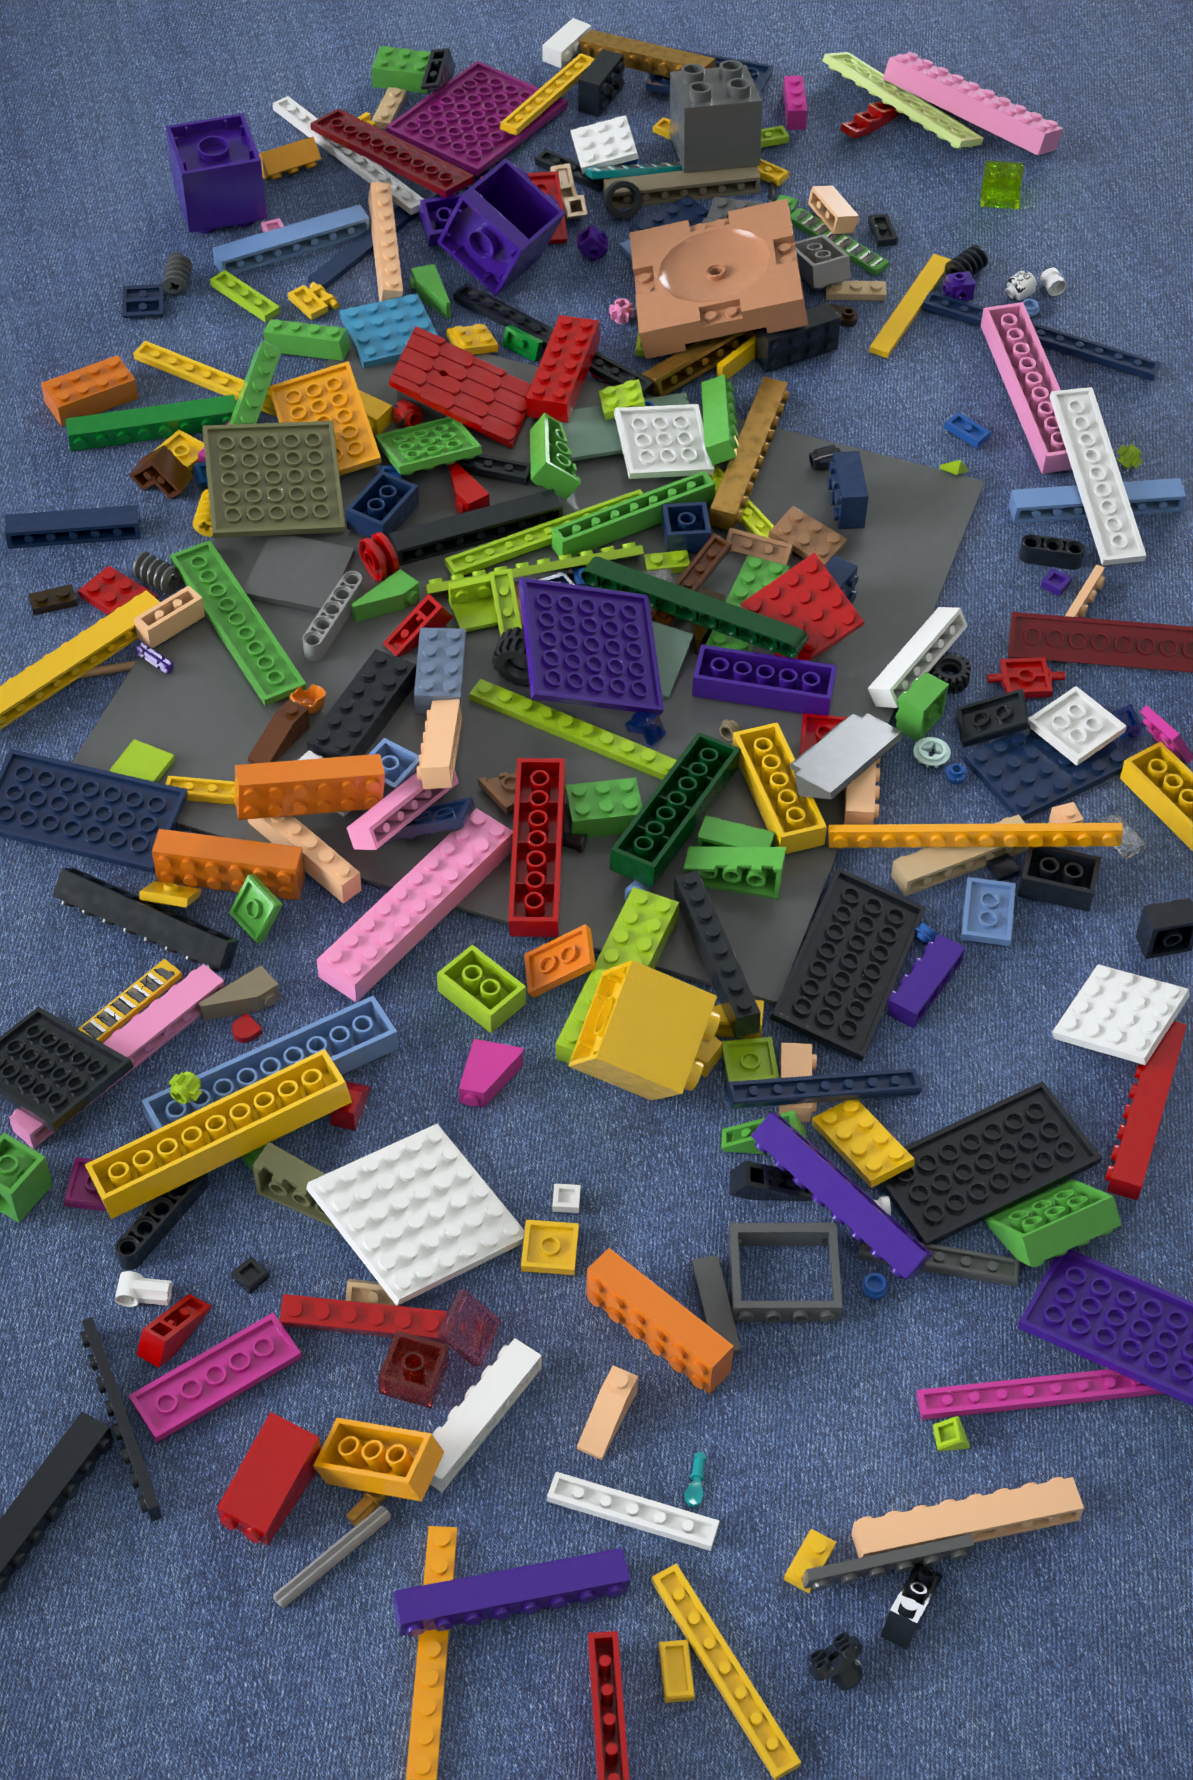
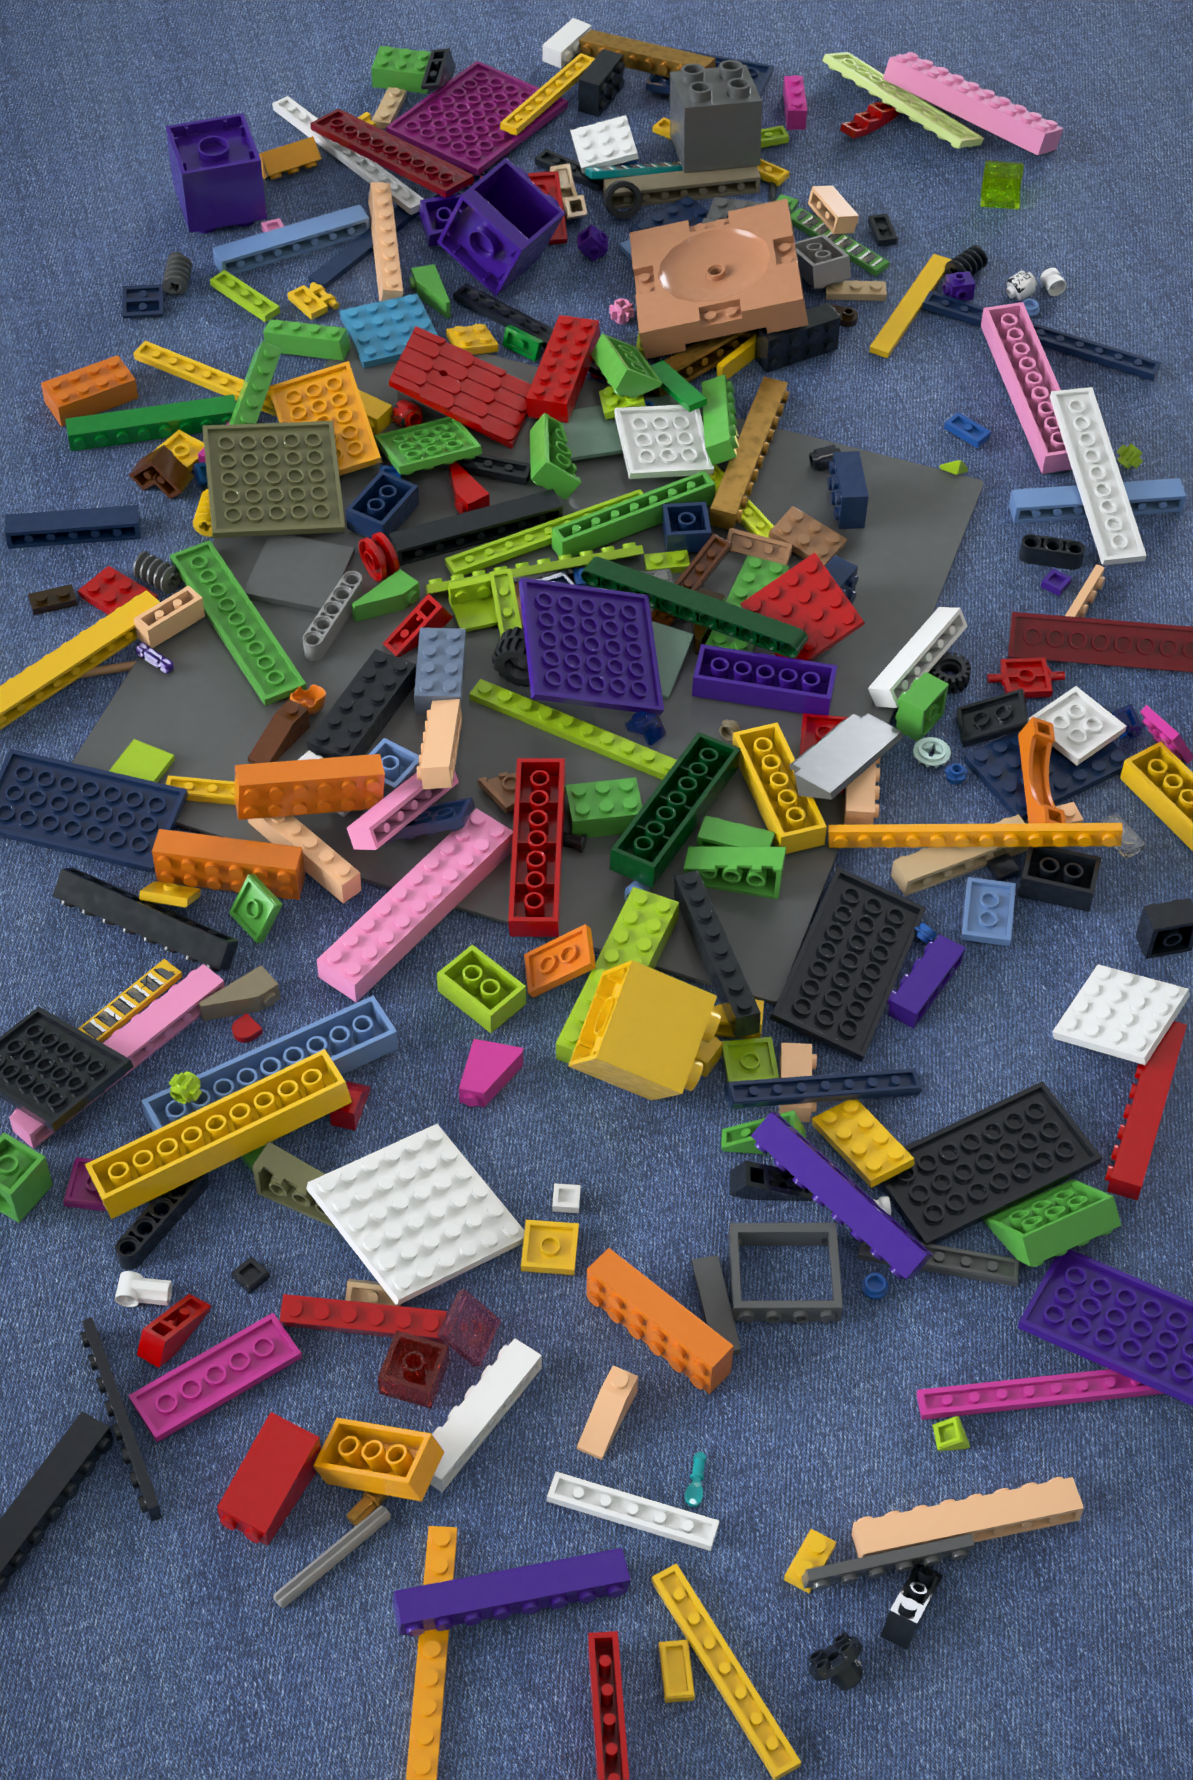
(624, 367): none -> bright green slope
(678, 387): none -> green tile
(1035, 752): none -> orange arch

